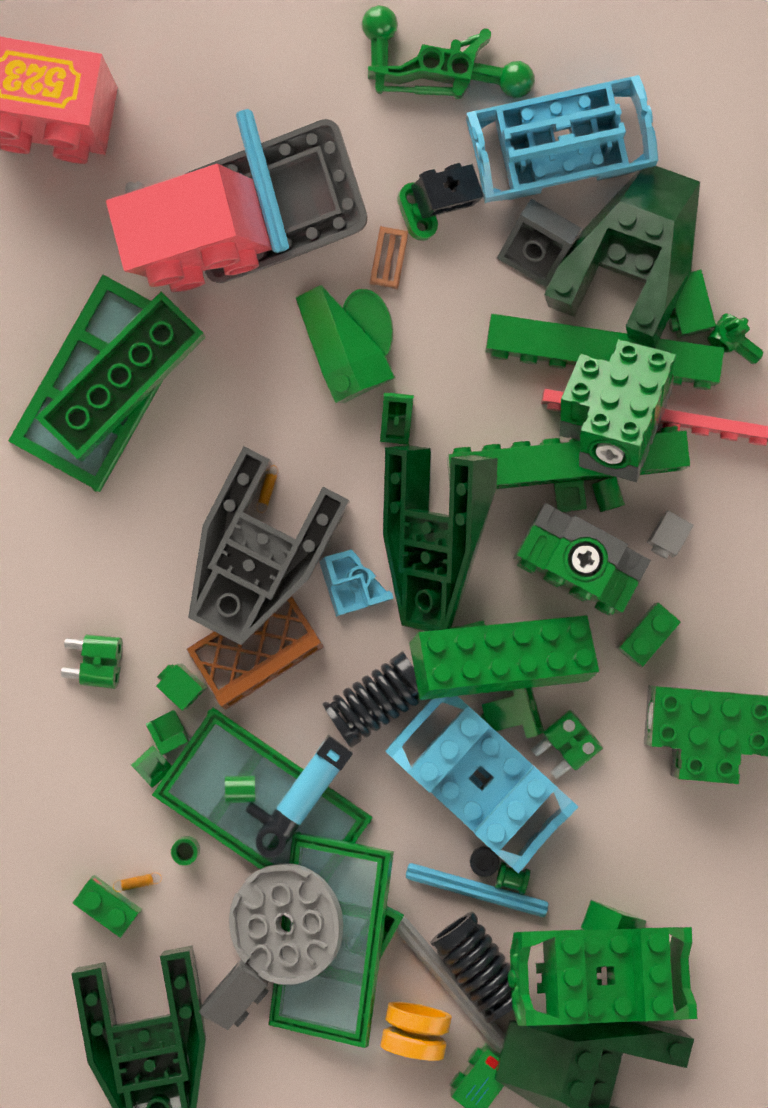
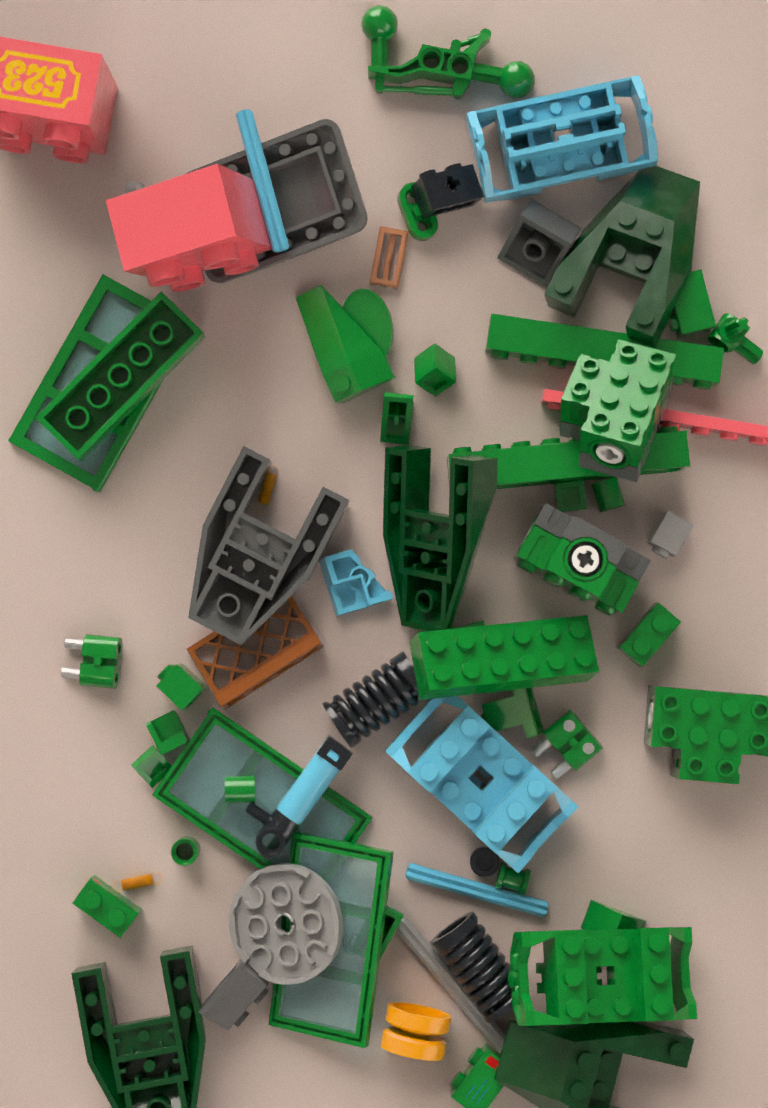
(435, 370): none -> green panel

